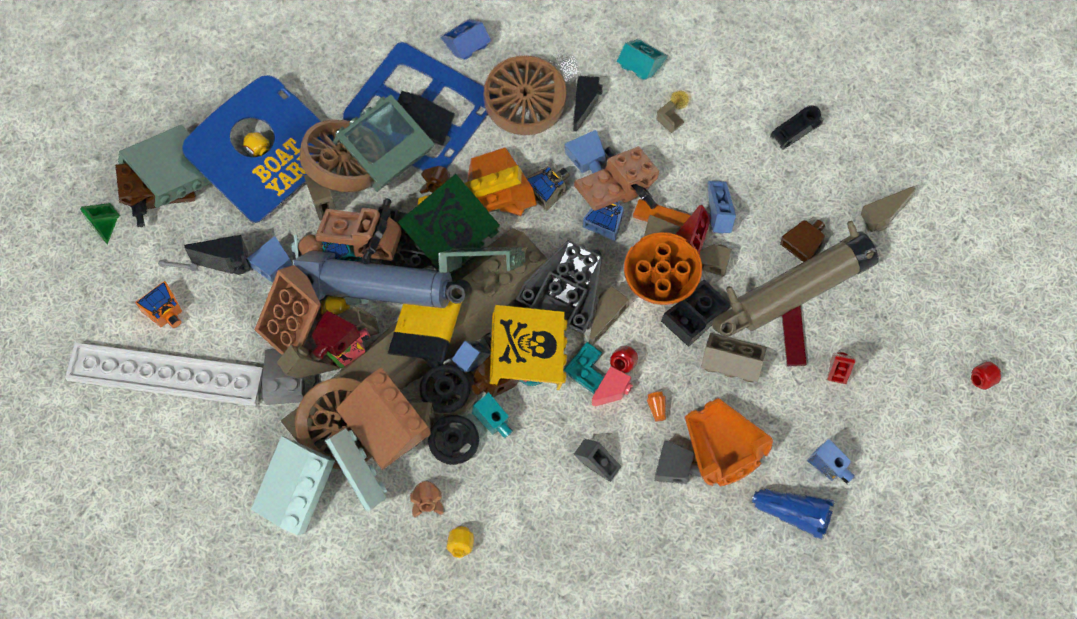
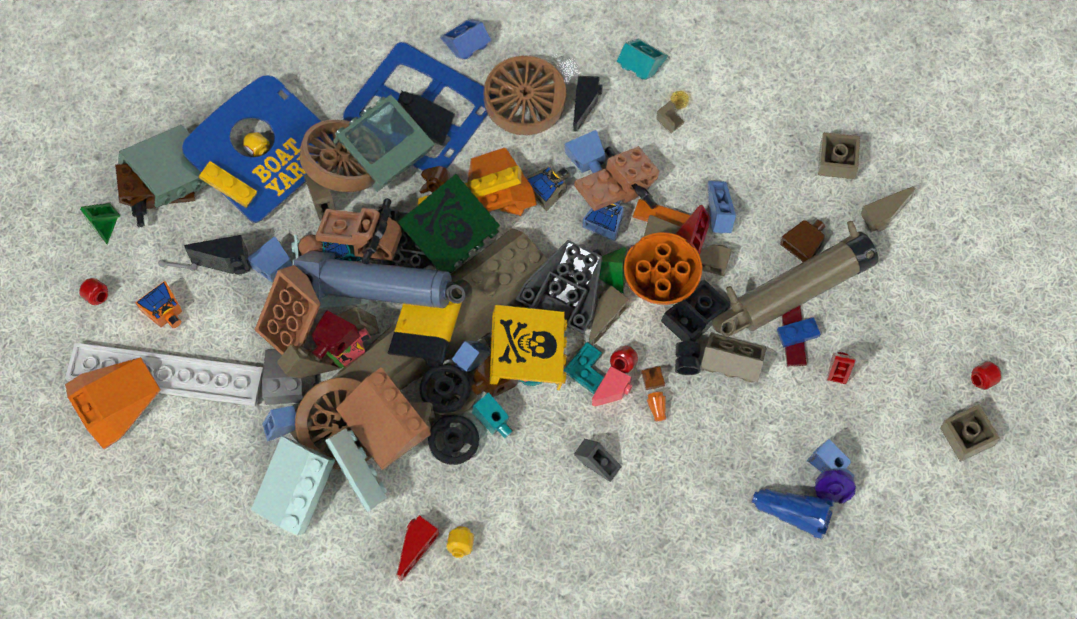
(93, 291): none -> red head
(112, 398): none -> orange wedge
(228, 184): none -> yellow plate
(279, 422): none -> medium blue slope
(334, 304): yellow head -> none
(418, 539): none -> red slope
(426, 498): nougat brick -> none
(452, 259): sand green panel -> none
(613, 269): none -> green slope
(653, 378): none -> dark orange tile
(675, 464): dark grey torso -> none
(688, 358): none -> black wheel
(725, 443): orange cone -> none
(797, 126): black piece -> none
(798, 332): none -> blue plate
(835, 486): none -> dark purple tile
(839, 155): none -> dark tan brick
(969, 432): none -> dark tan brick

